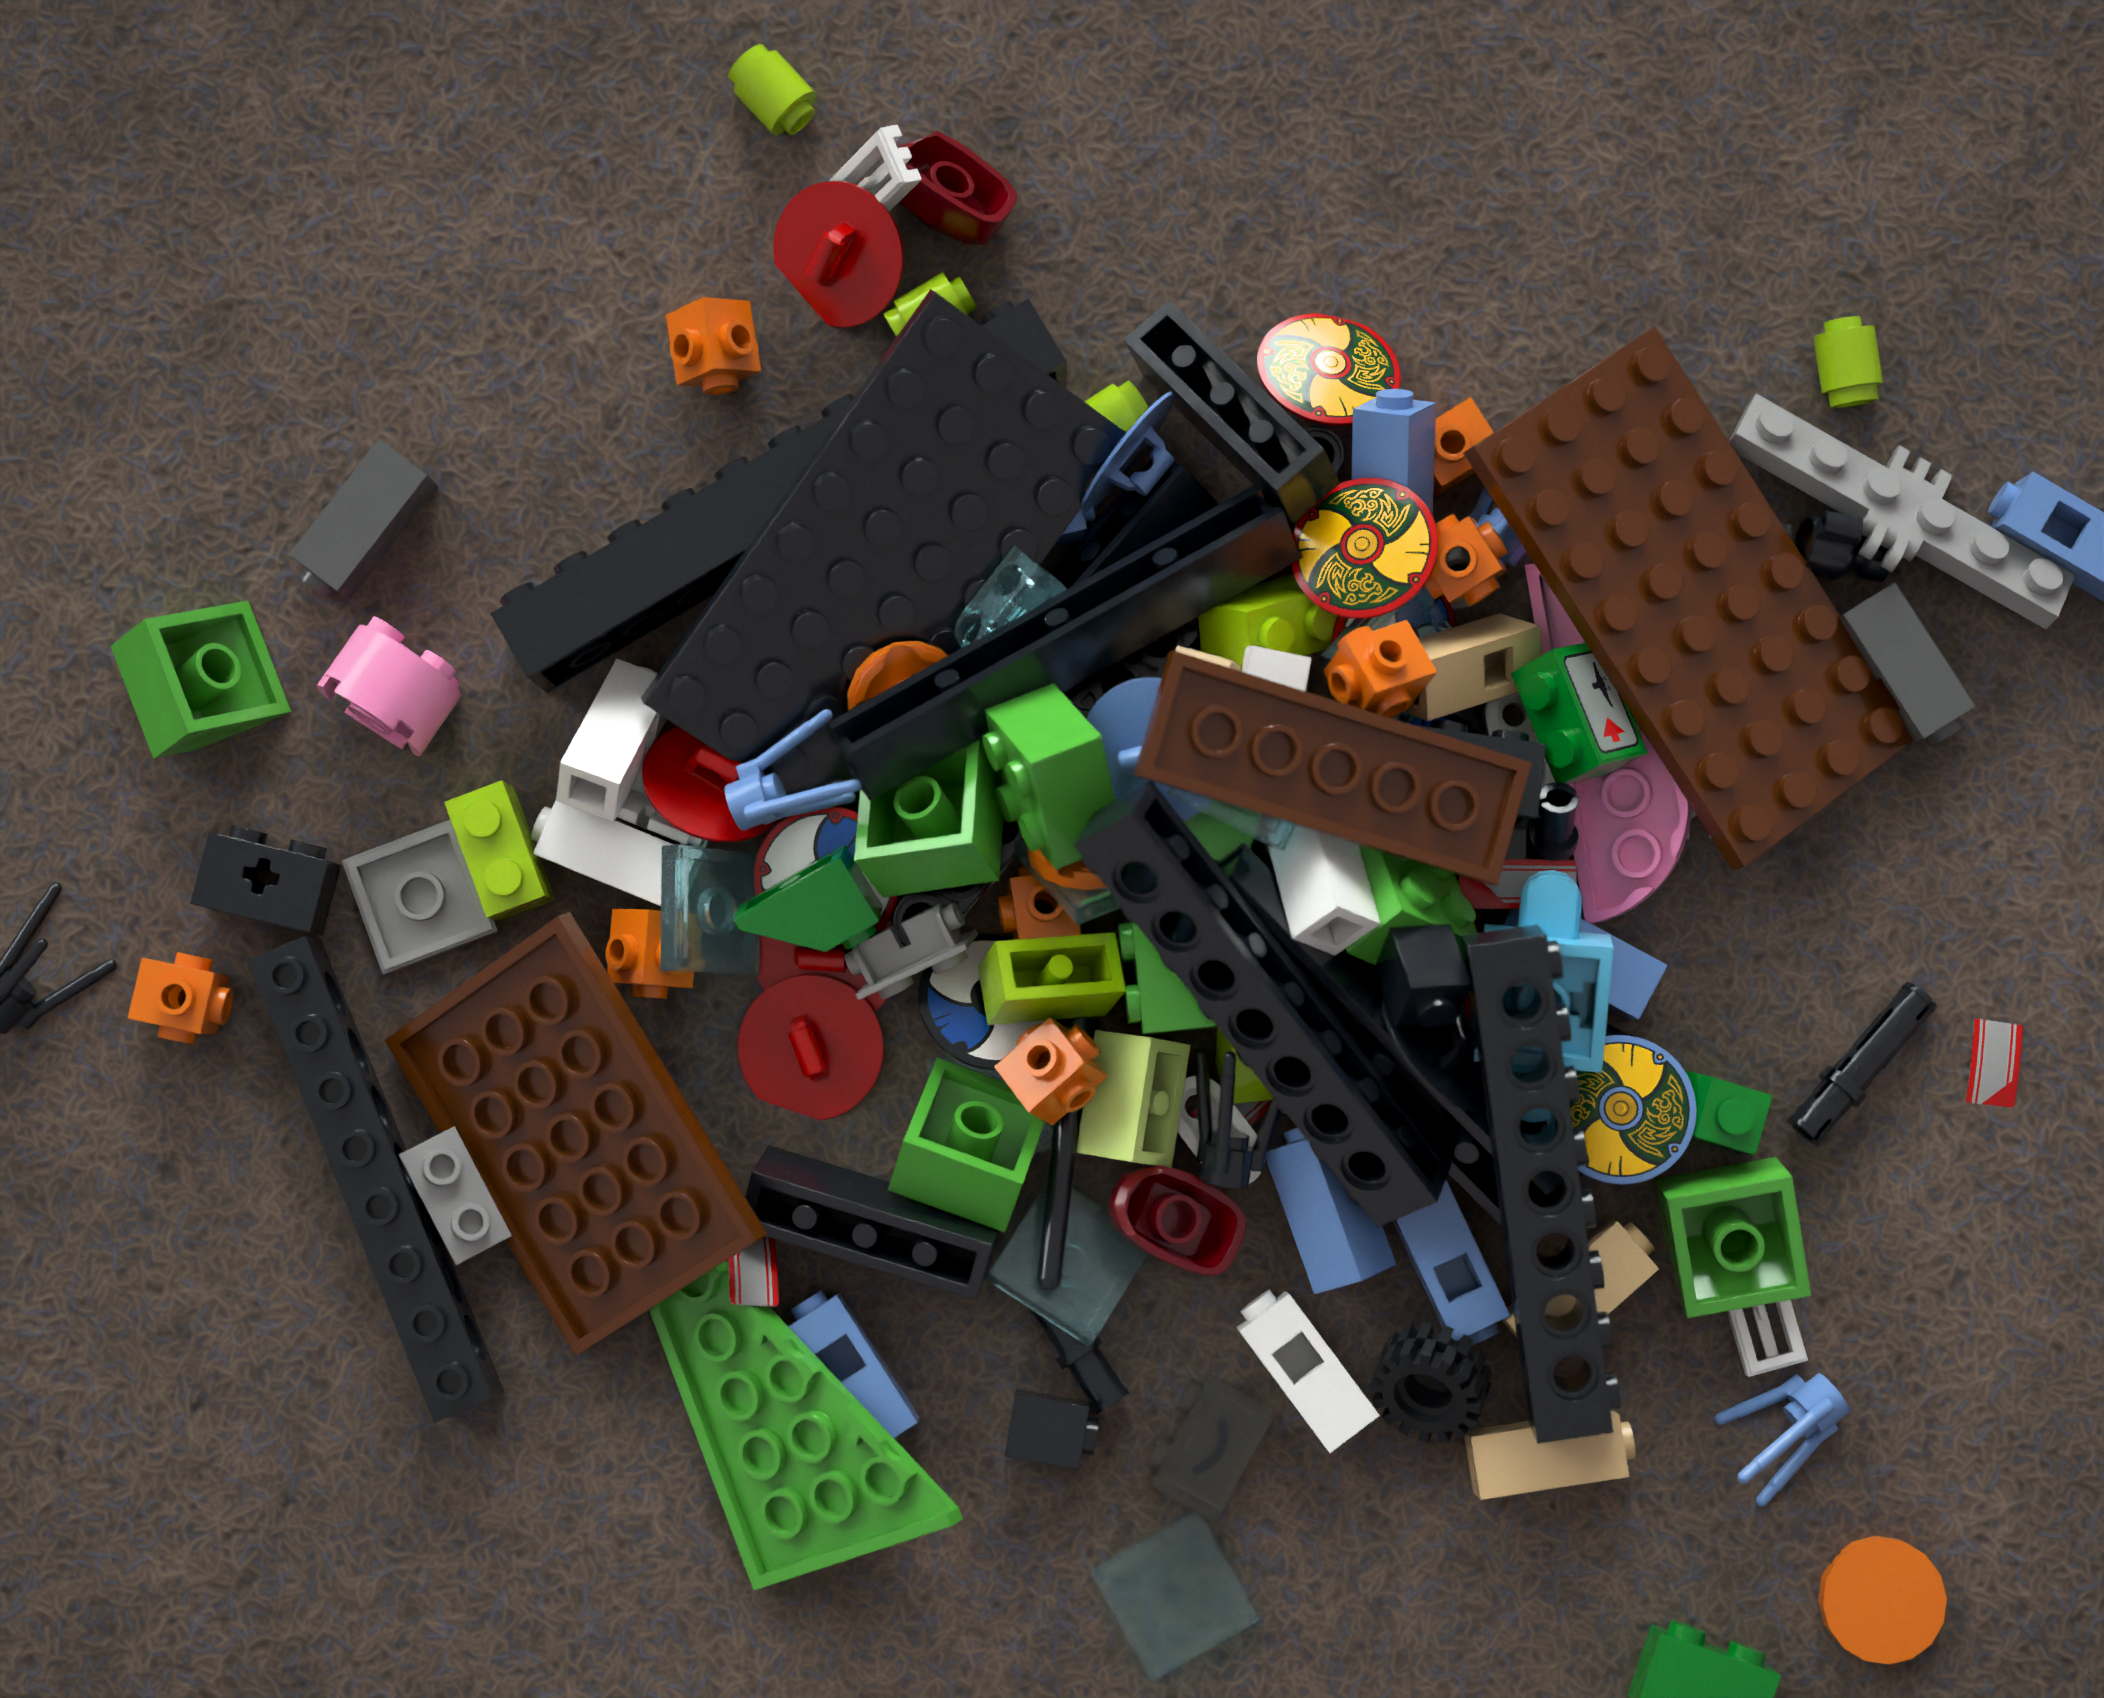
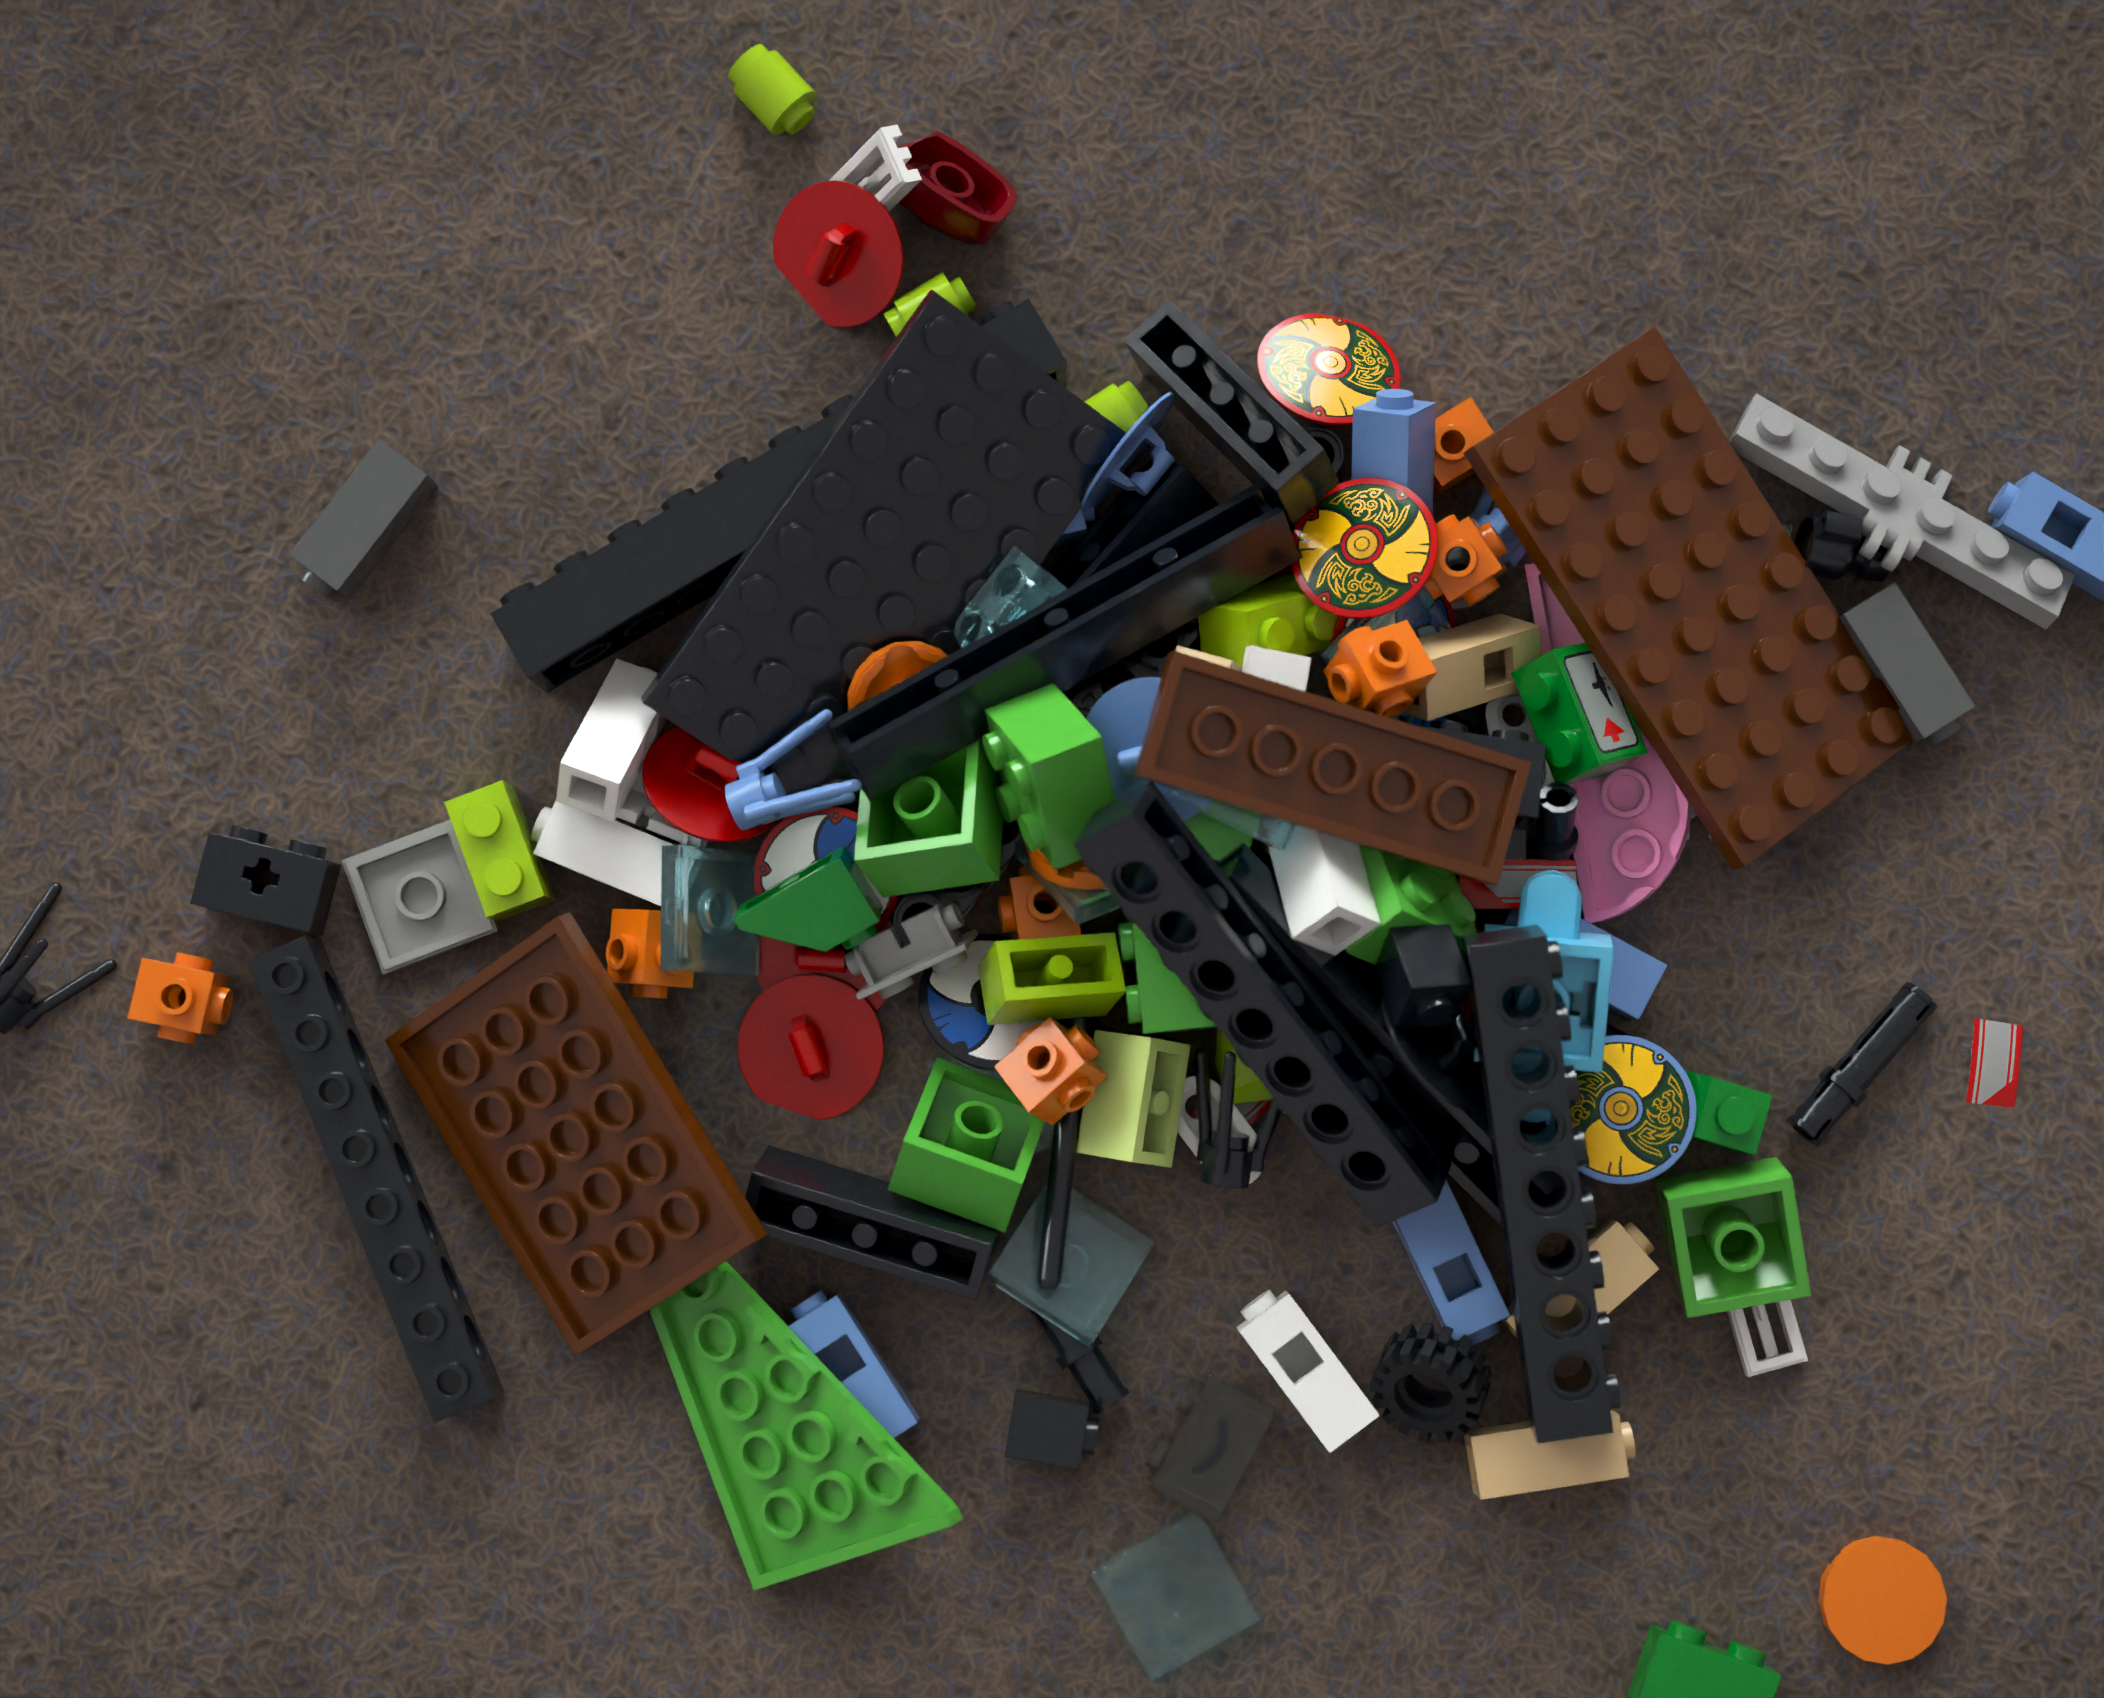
(199, 677): bright green slope -> none
(391, 686): bright pink brick -> none
(454, 1195): light grey hinge -> none
(713, 344): orange brick -> none
(754, 1275): light grey sticker -> none
(1177, 1219): dark red piece -> none
(1330, 1231): medium blue brick -> none
(1812, 1412): medium blue plant -> none
(1848, 362): lime brick -> none

